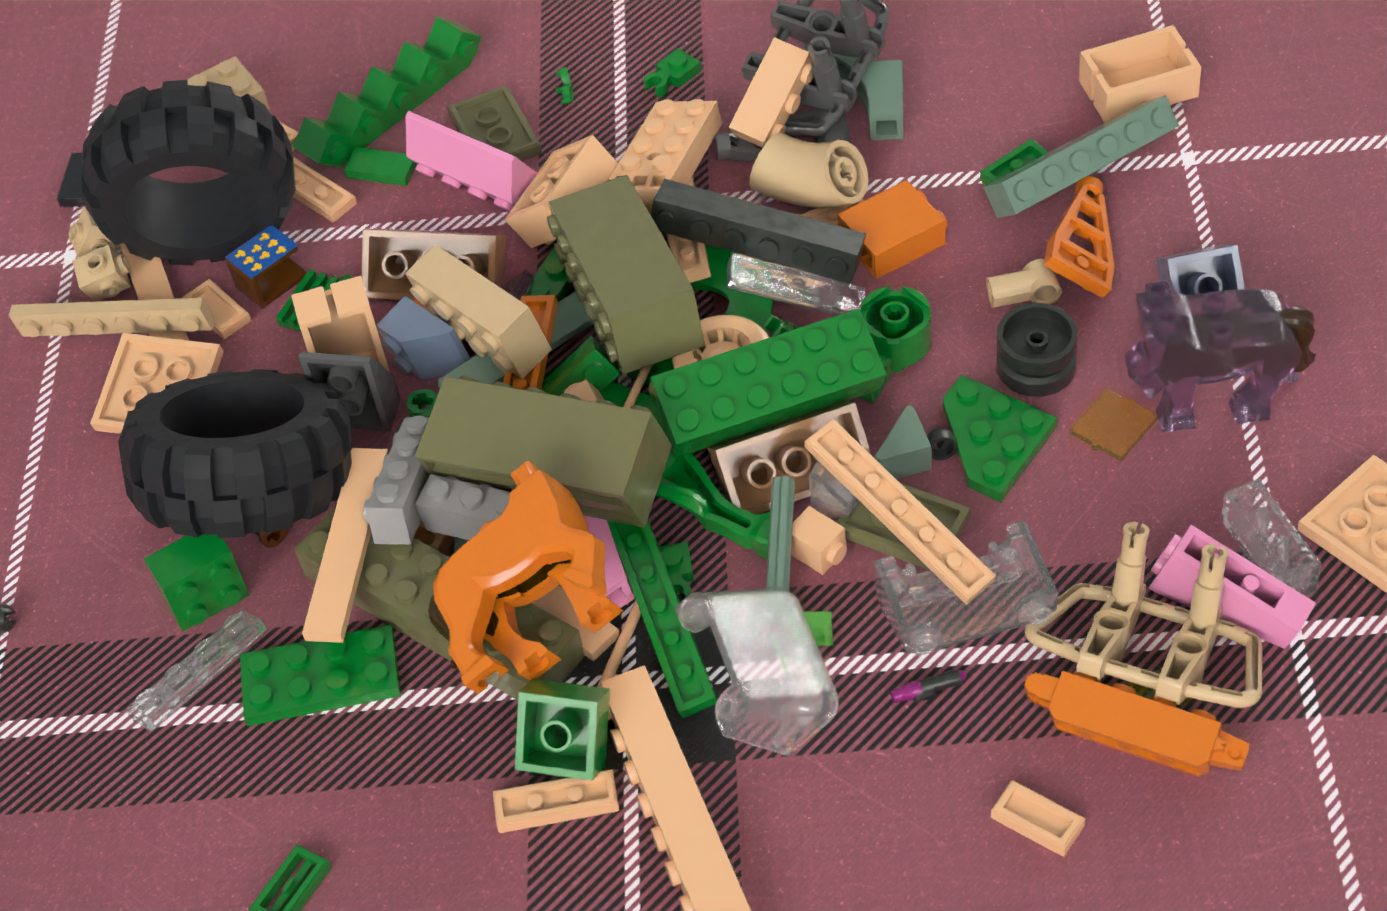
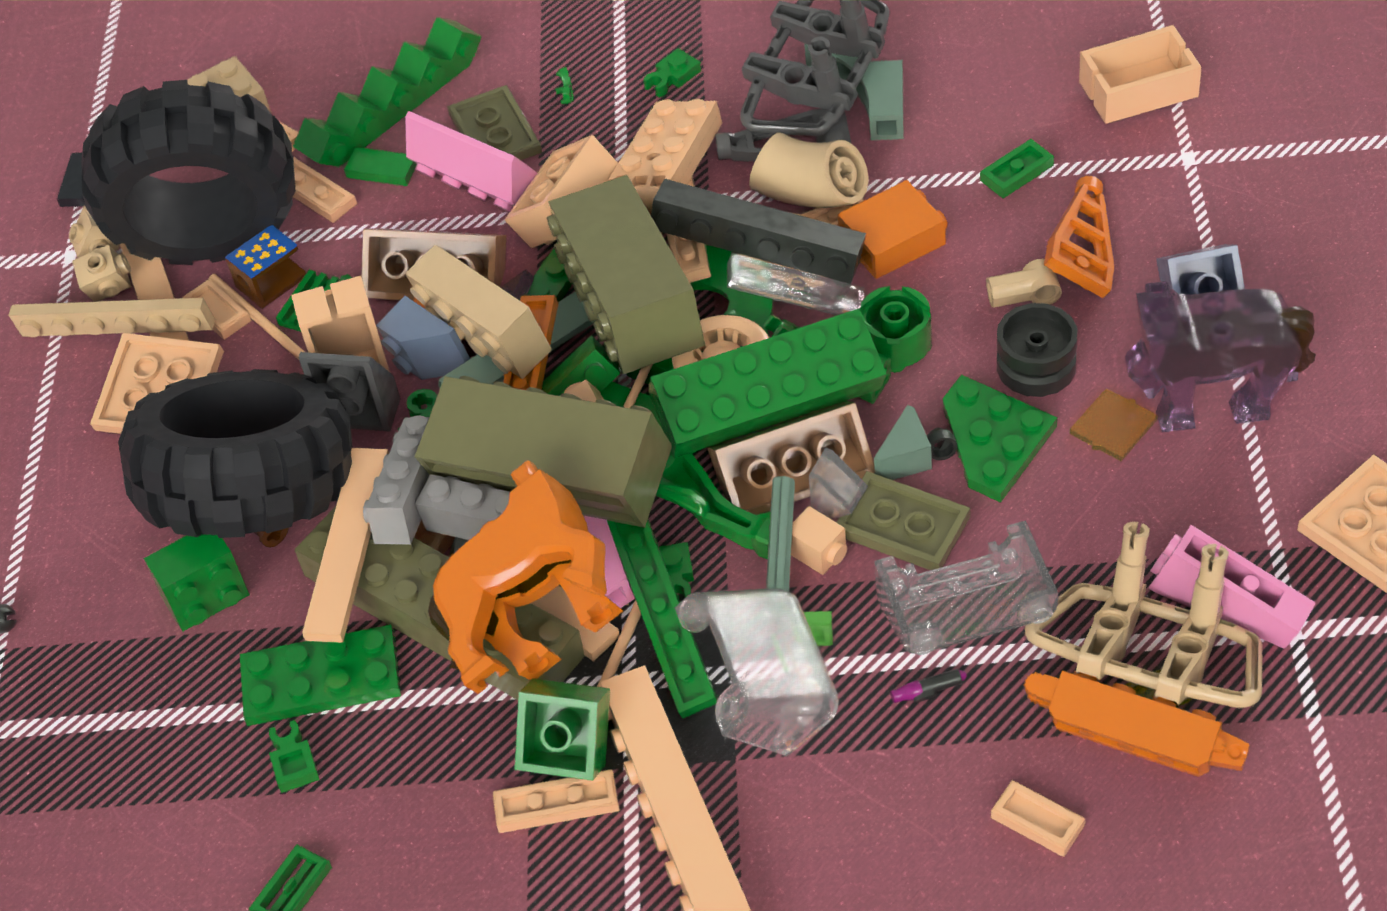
(193, 672): clear plate -> none
(261, 320): none -> light nougat axle
(292, 760): none -> green plate
(773, 93): light nougat brick -> none
(900, 511): light nougat tile -> none
(1081, 157): sand green brick -> none
(1269, 537): clear brick -> none

